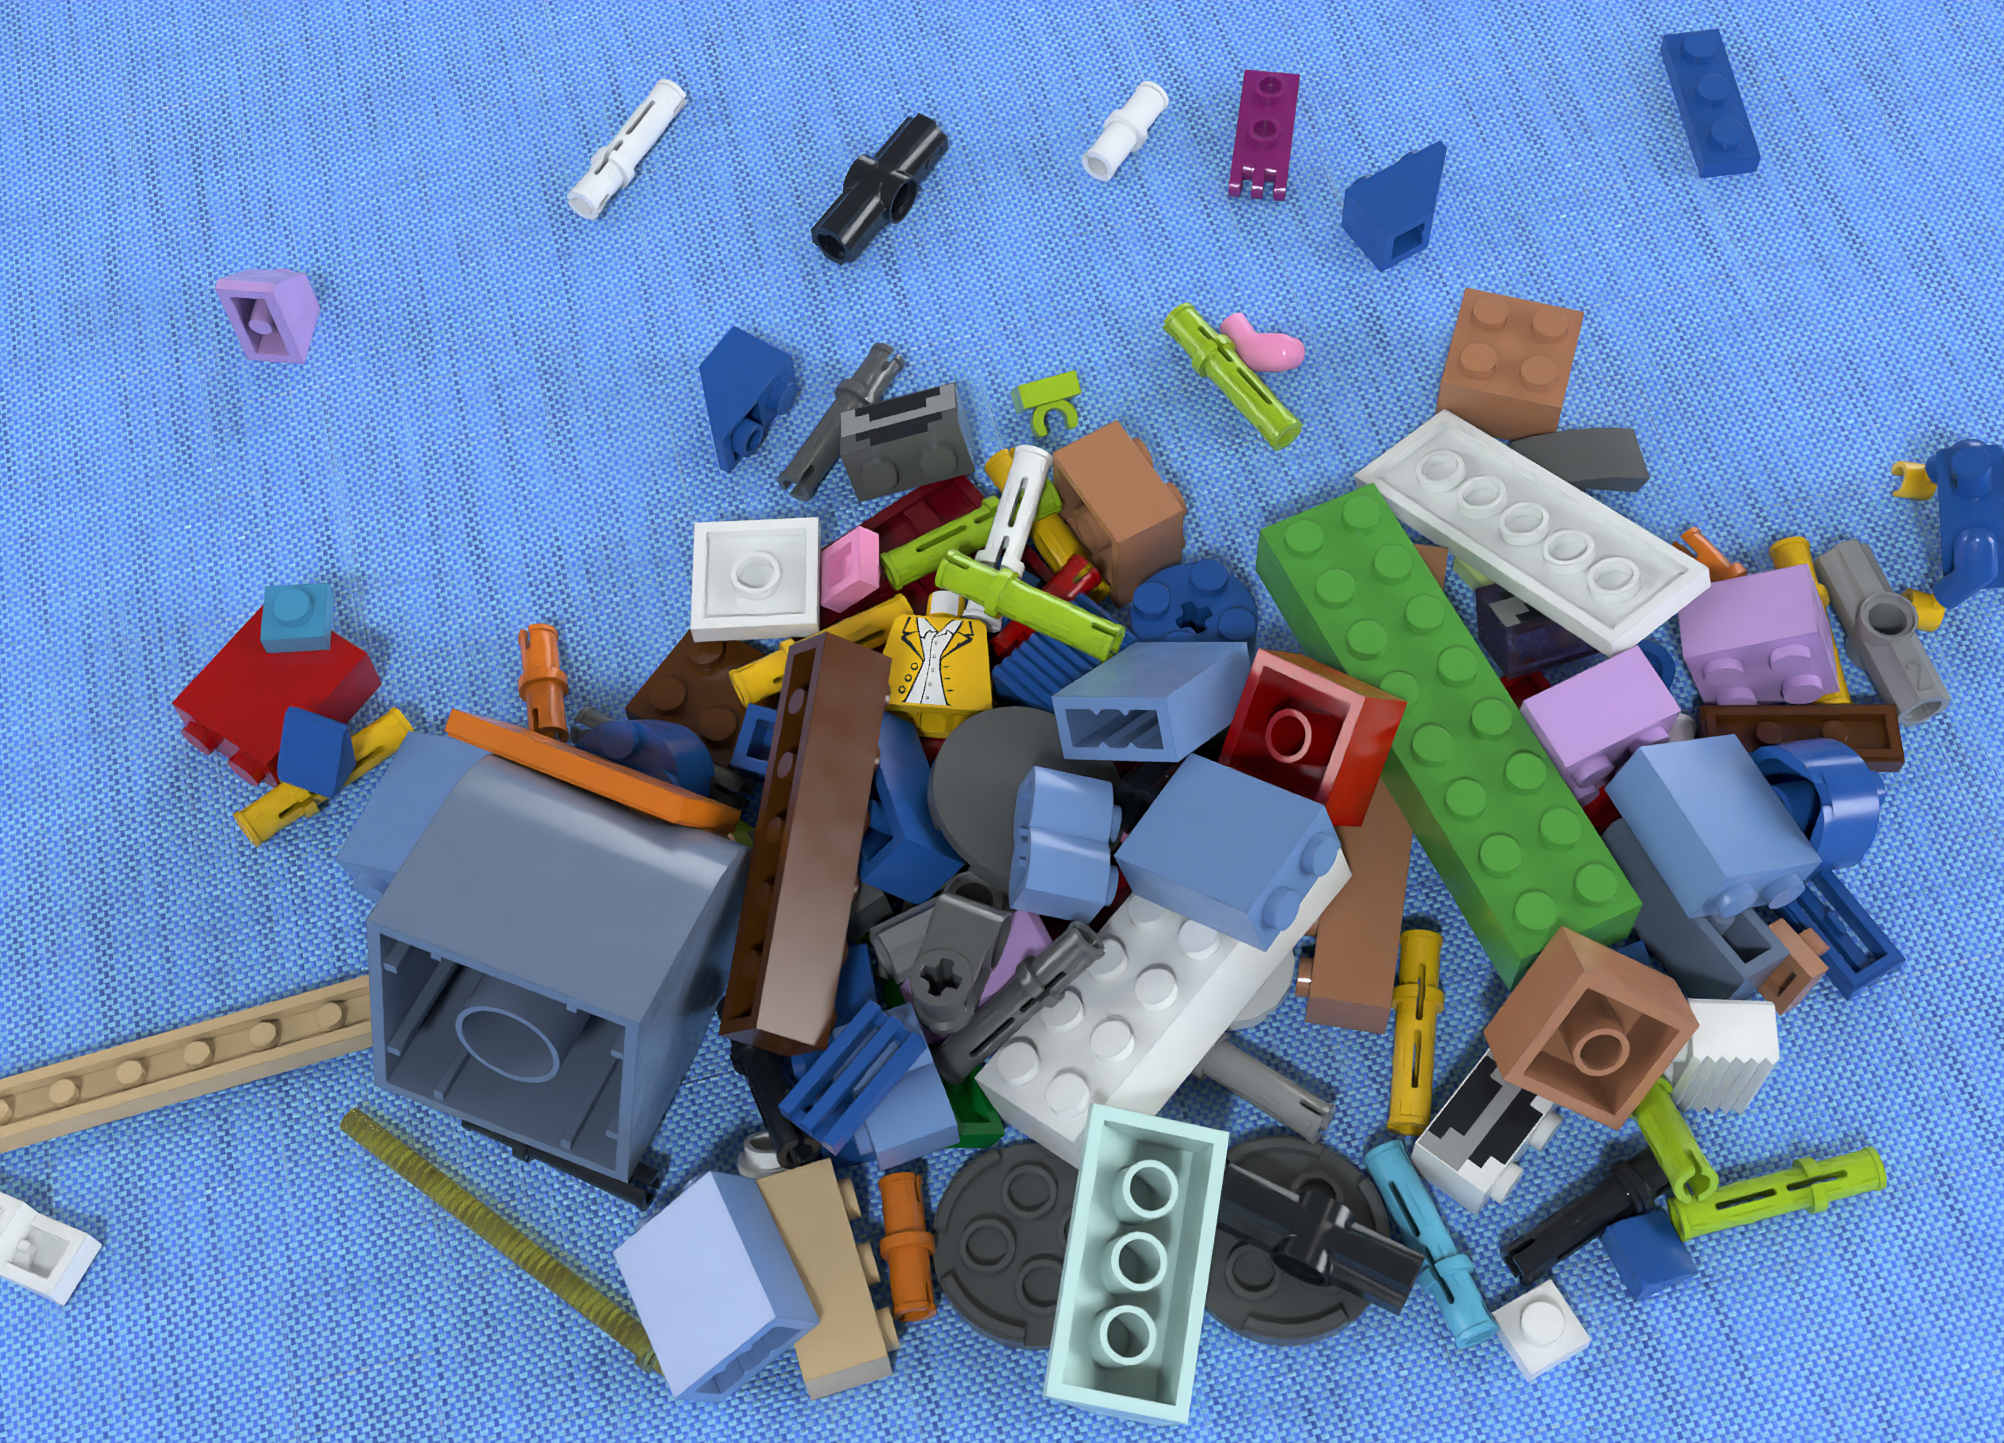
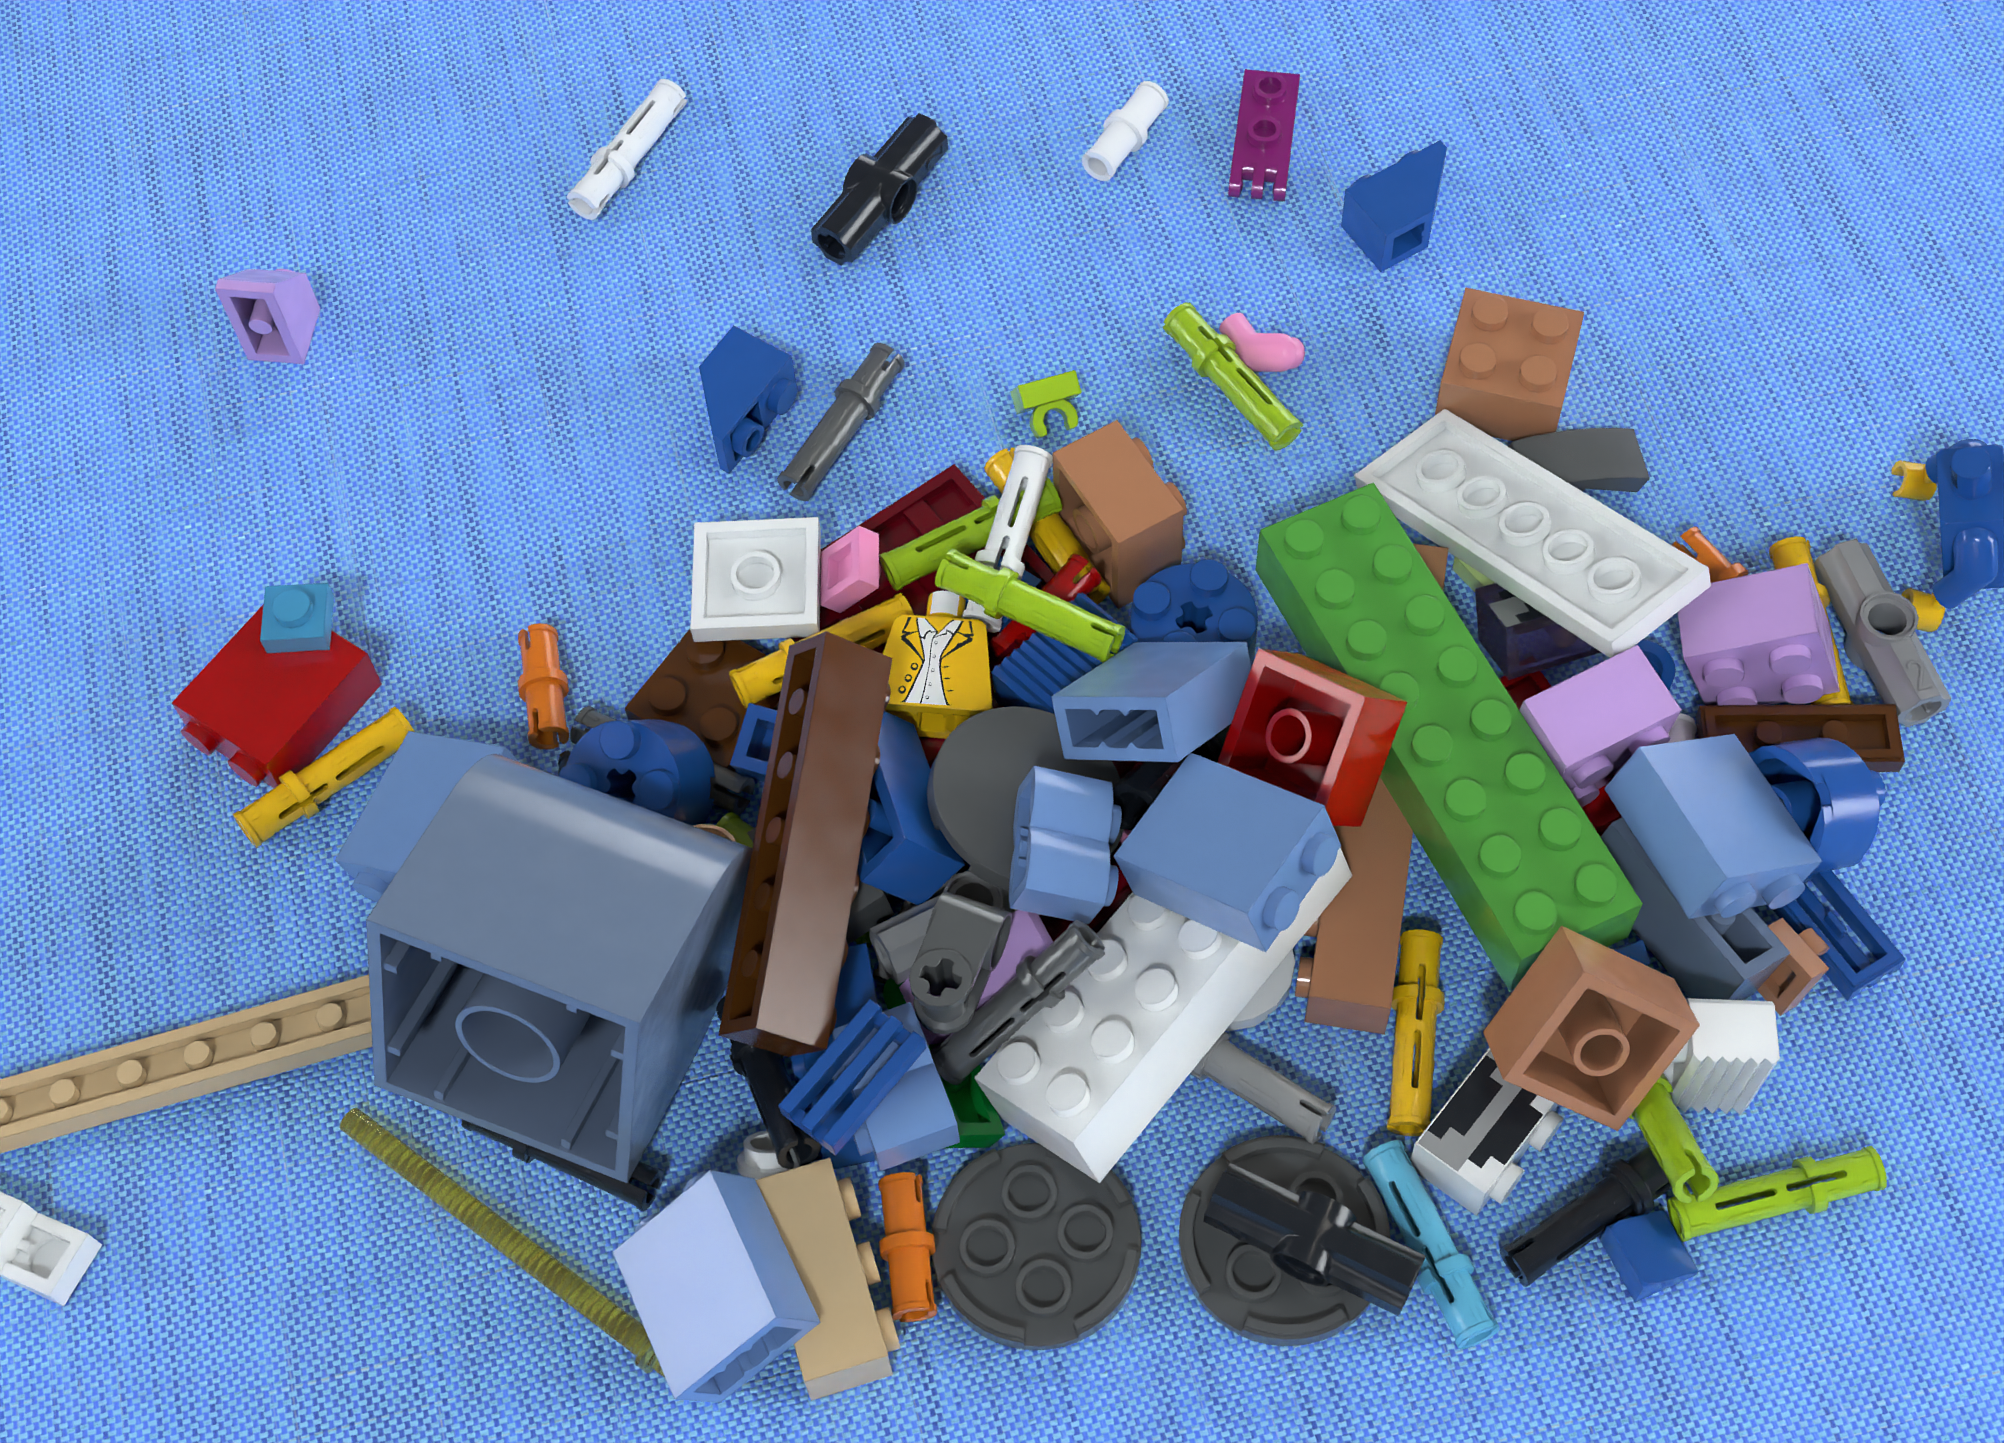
(315, 752): blue slope -> none
(592, 772): orange tile -> none
(906, 442): dark grey brick -> none
(1136, 1267): light aqua slope -> none
(1540, 1330): white plate -> none
(1710, 103): blue plate -> none

